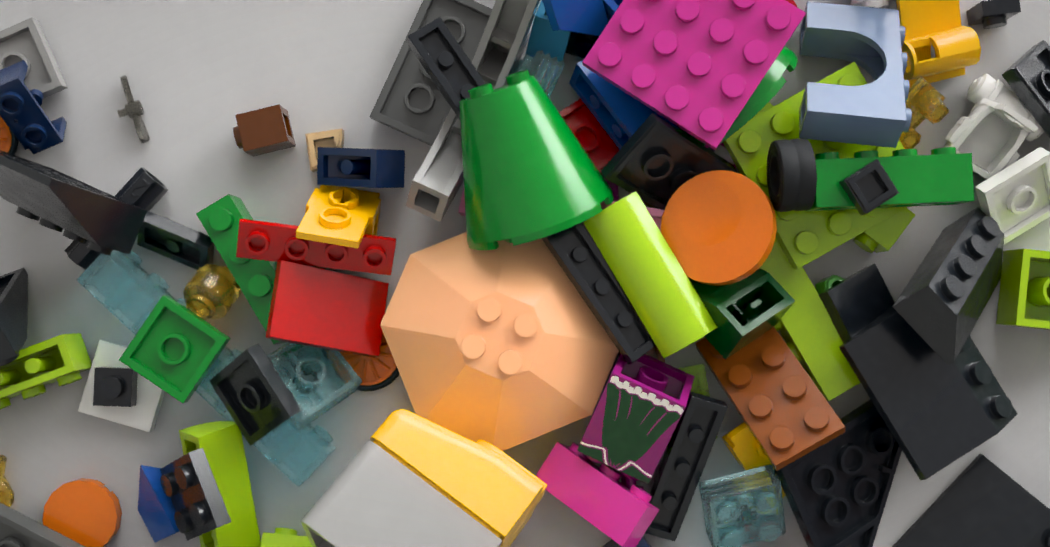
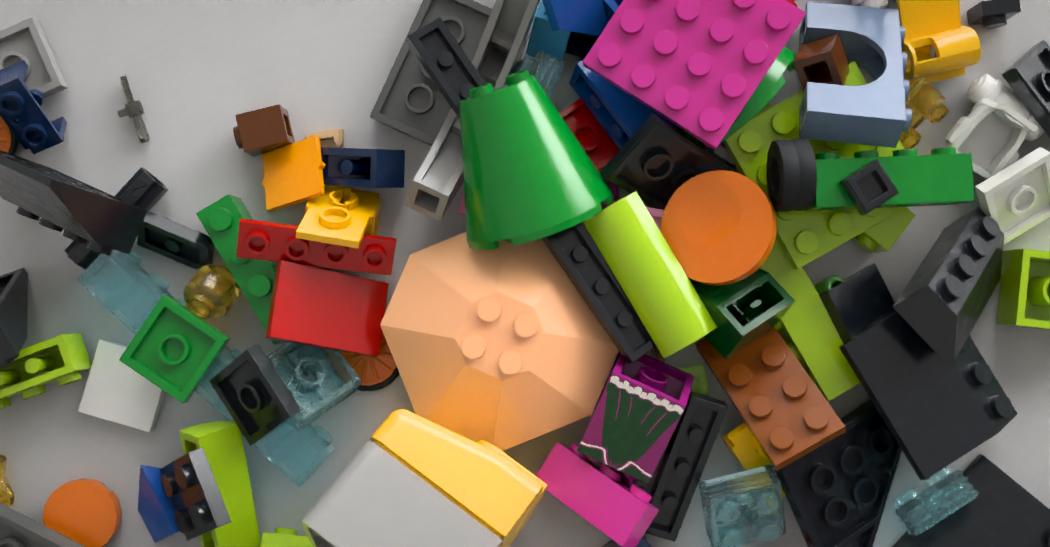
(115, 387): black plate -> none
(293, 174): none -> light orange piece
(822, 62): none -> reddish brown brick
(944, 496): none -> clear light blue brick

